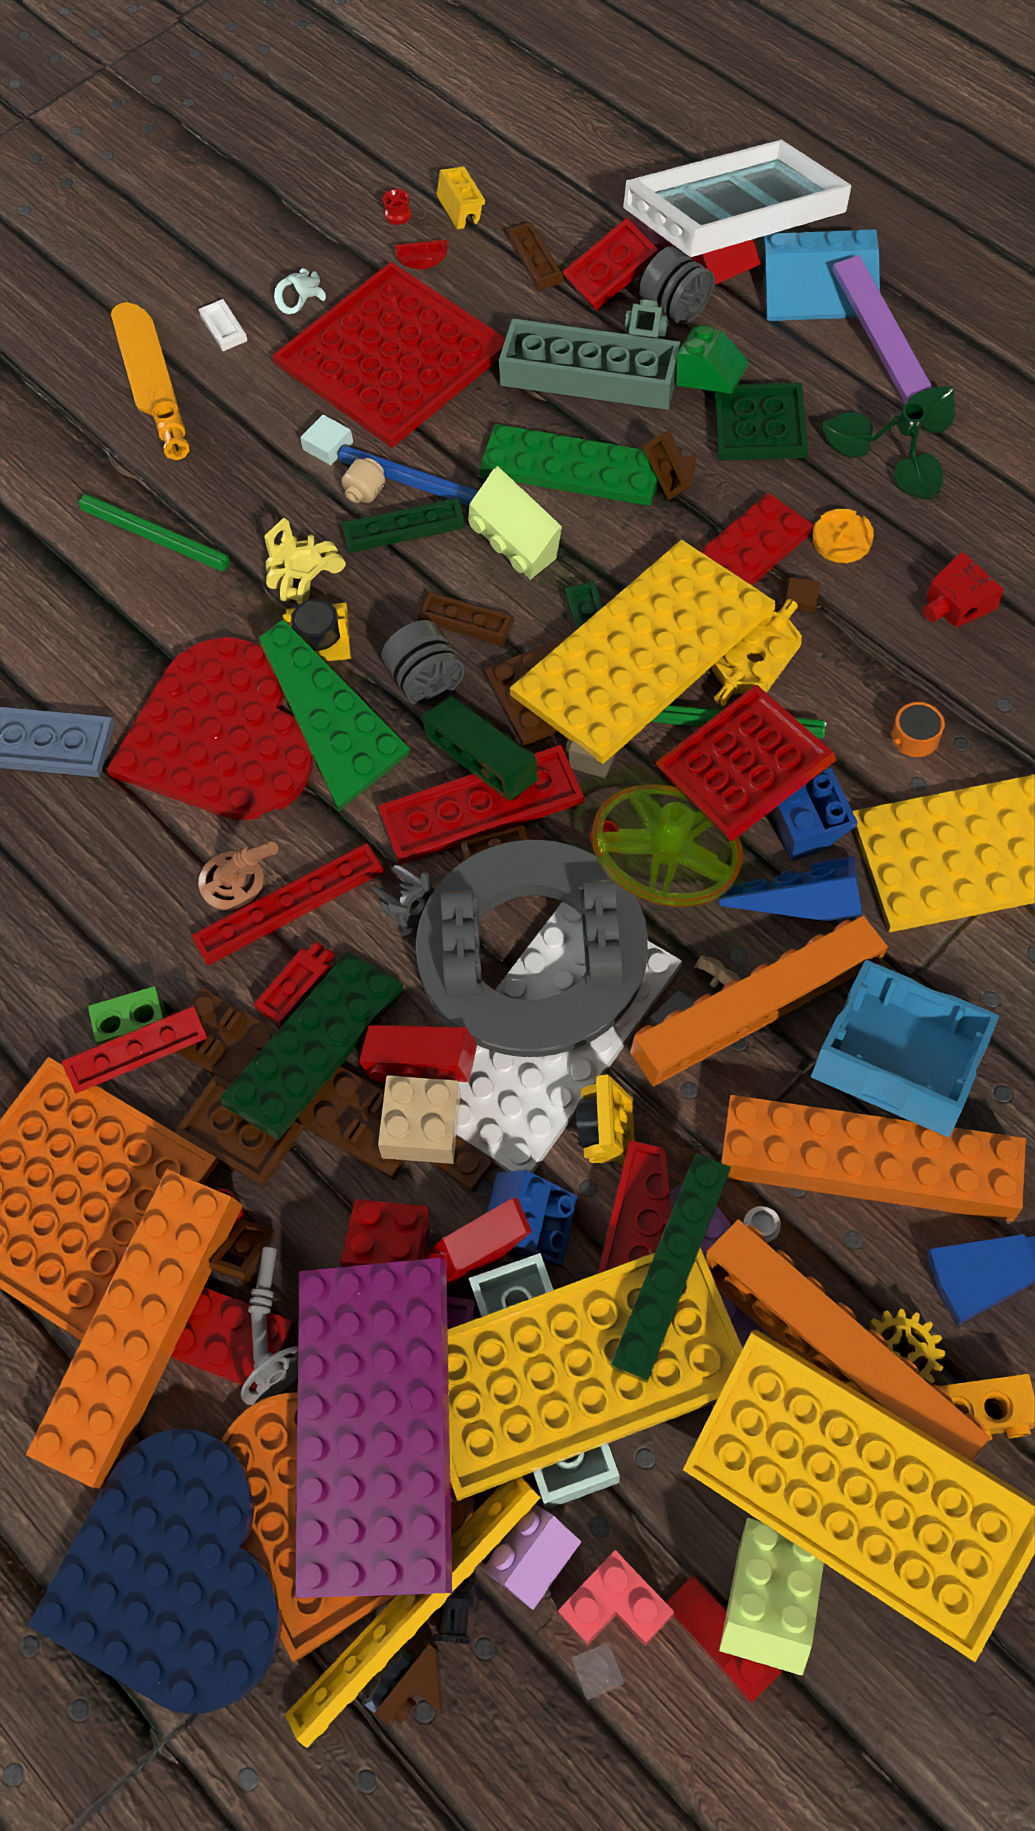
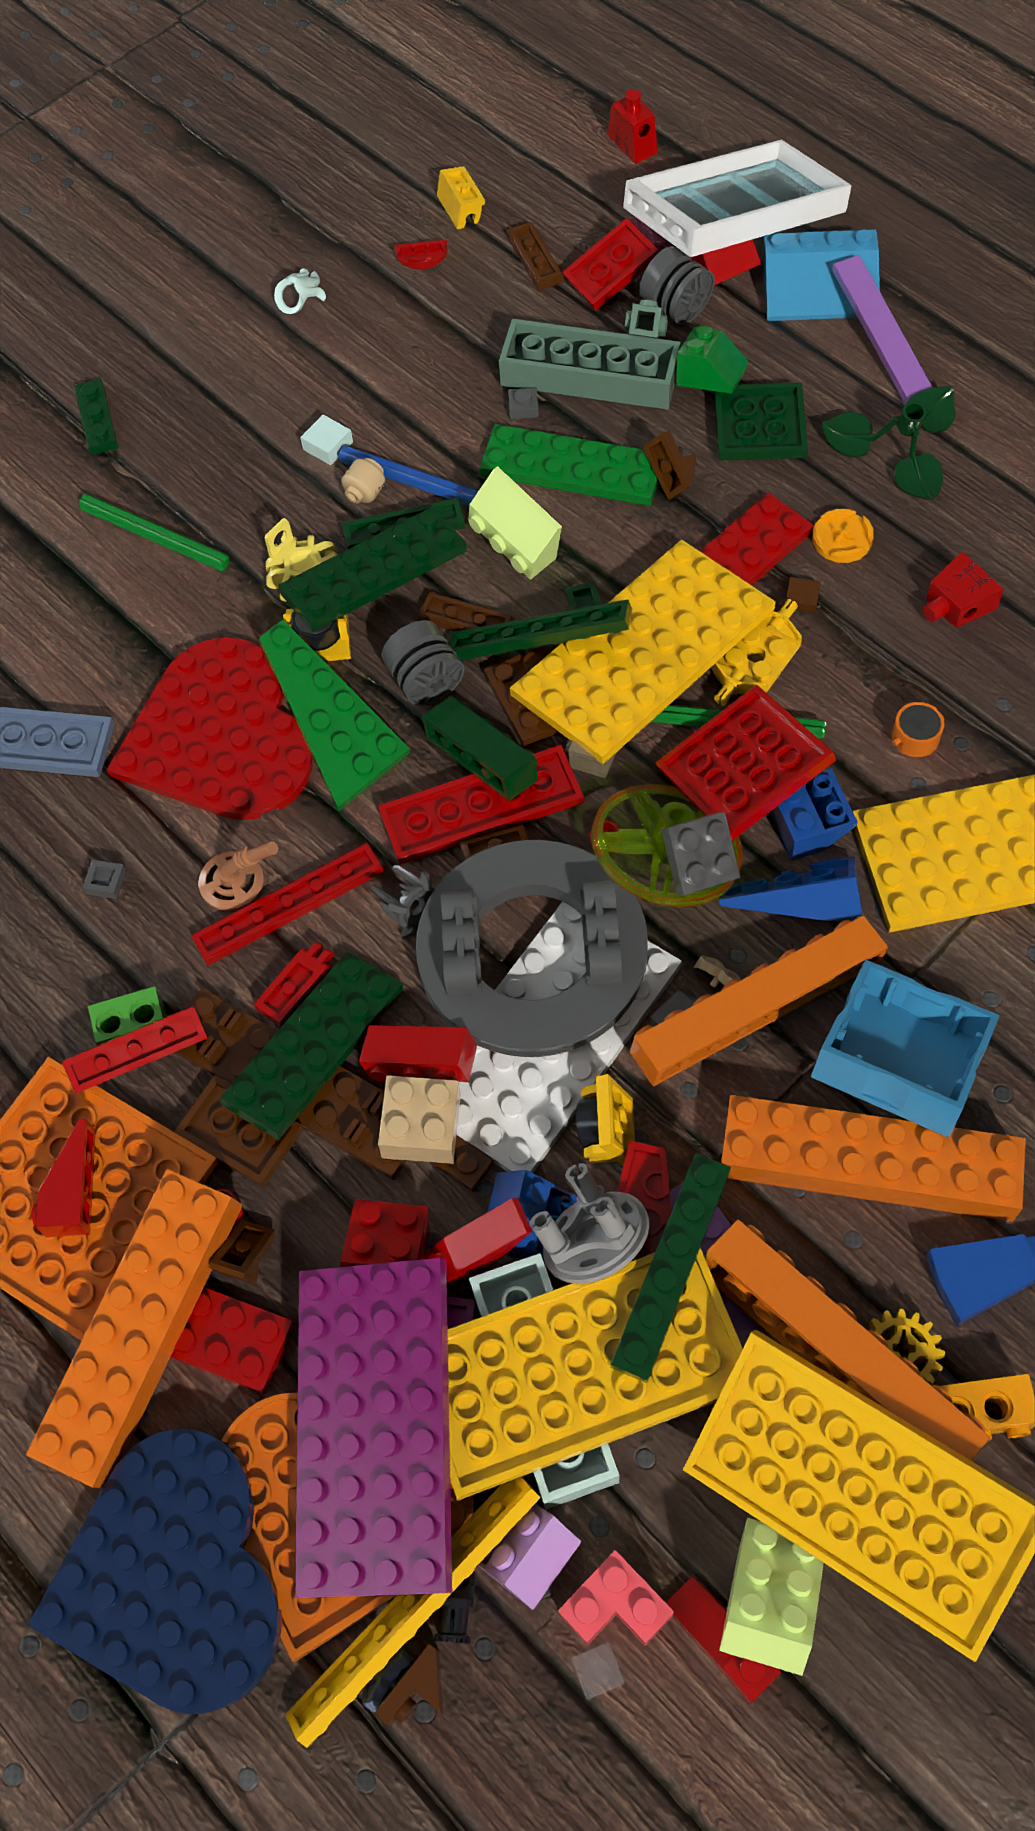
(67, 1190): none -> red slope
(96, 417): none -> dark green plate
(104, 879): none -> dark grey plate
(149, 375): light orange piece -> none
(222, 325): white tile -> none
(269, 1368): light grey dish -> none
(372, 568): none -> dark green plate
(391, 353): red plate -> none
(396, 206): red wheel -> none
(523, 403): none -> dark grey plate
(542, 630): none -> dark green plate
(594, 1233): none -> light grey piece
(633, 127): none -> red torso
(700, 853): none -> flat silver plate
(765, 1221): white plate -> none

